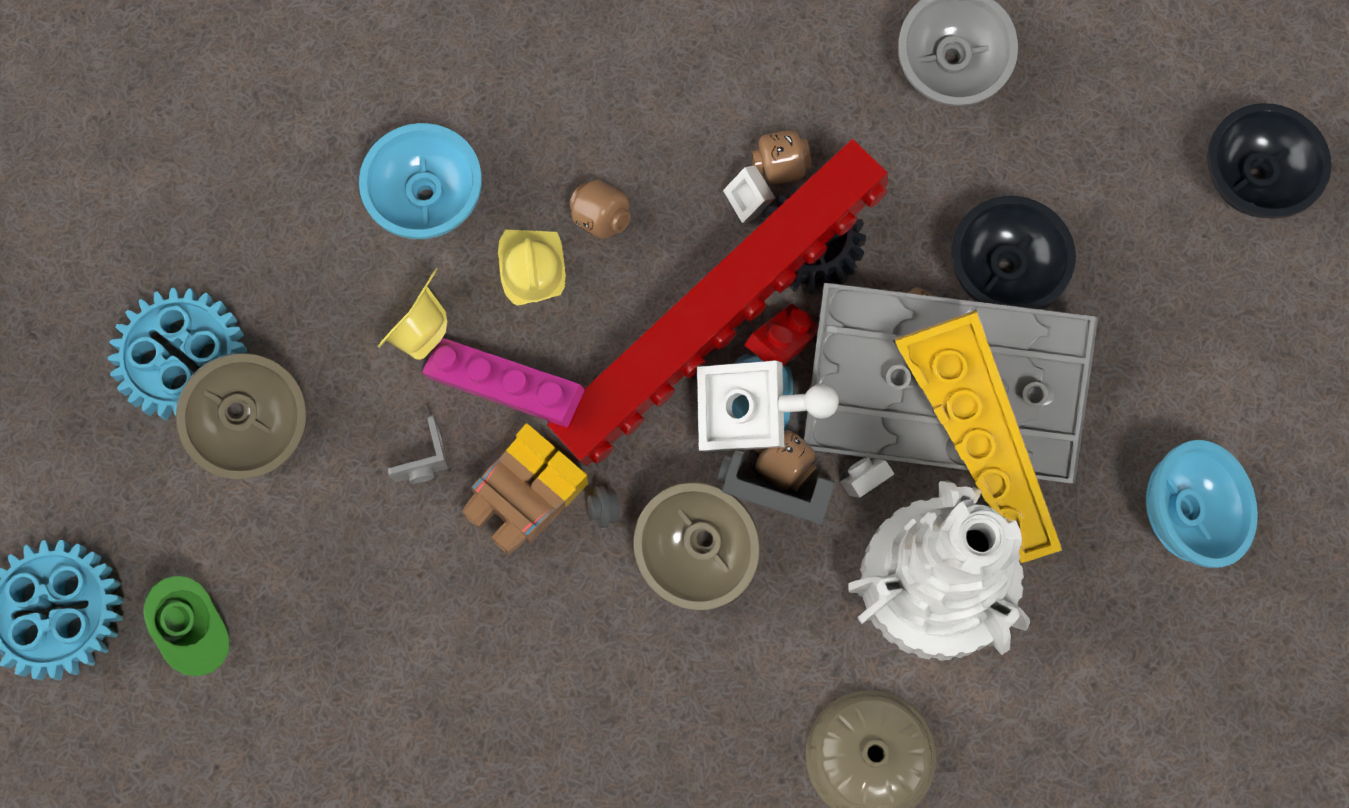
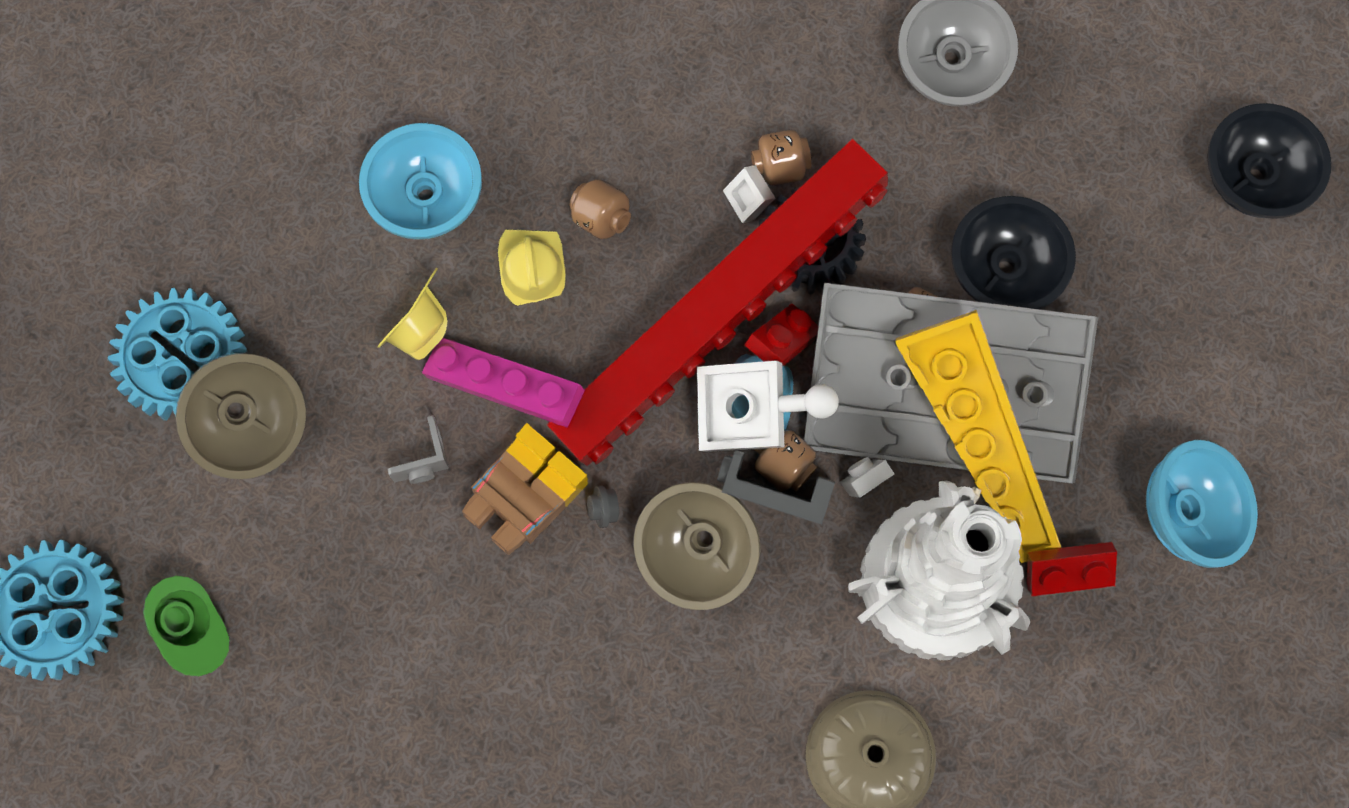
(1071, 569): none -> red plate

